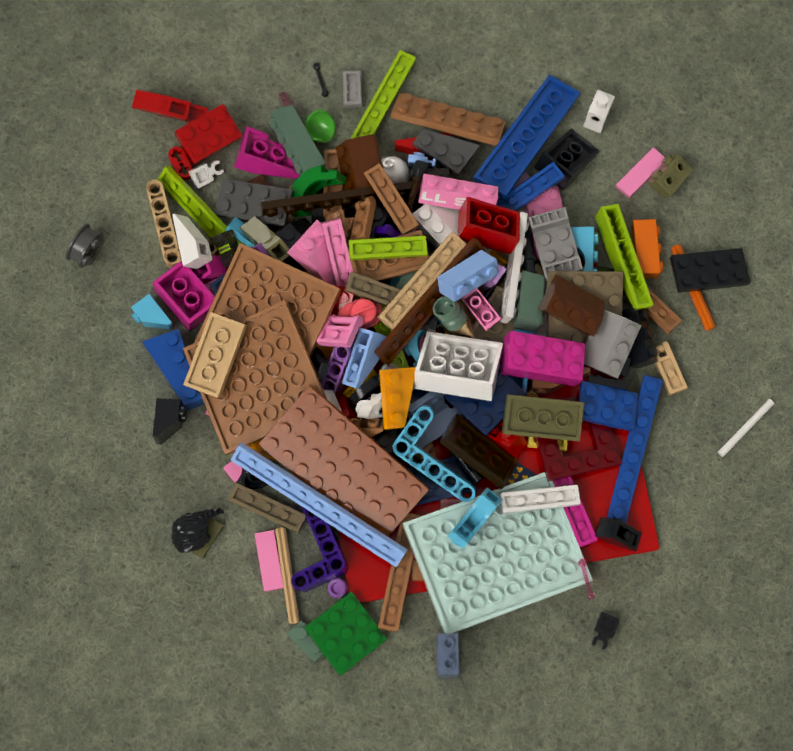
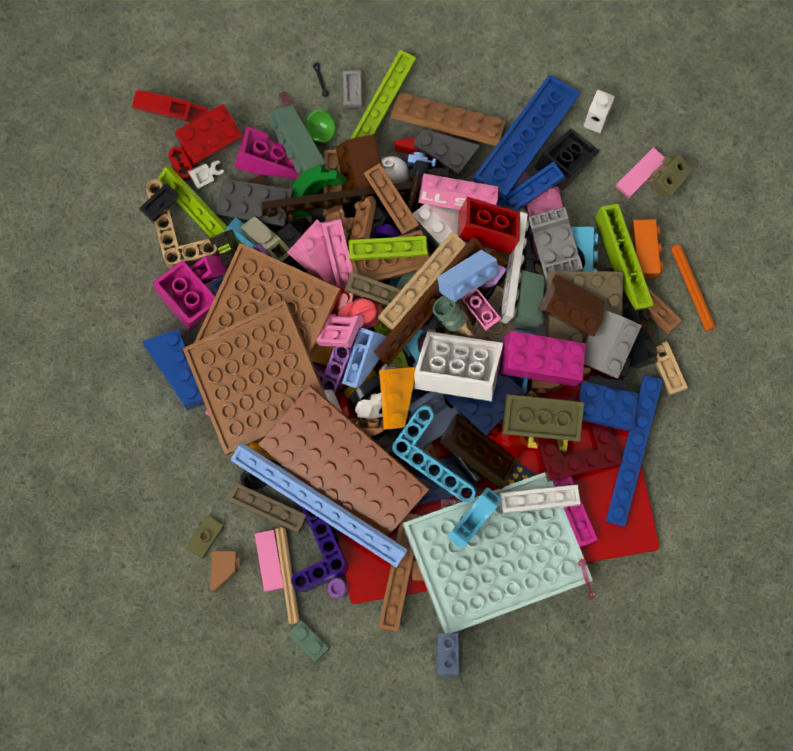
(84, 246): dark grey wheel -> none
(150, 314): medium azure slope -> none
(159, 202): none -> black plate
(167, 419): black slope -> none
(190, 530): black hair -> none
(192, 244): white slope -> none
(215, 355): tan plate -> none
(223, 568): none -> medium nougat slope
(234, 471): bright pink tile -> none
(320, 363): black plate -> none
(345, 633): green plate -> none
(606, 627): black plate -> none
(618, 533): black slope -> none
(709, 270): black plate -> none
(745, 428): white bar -> none

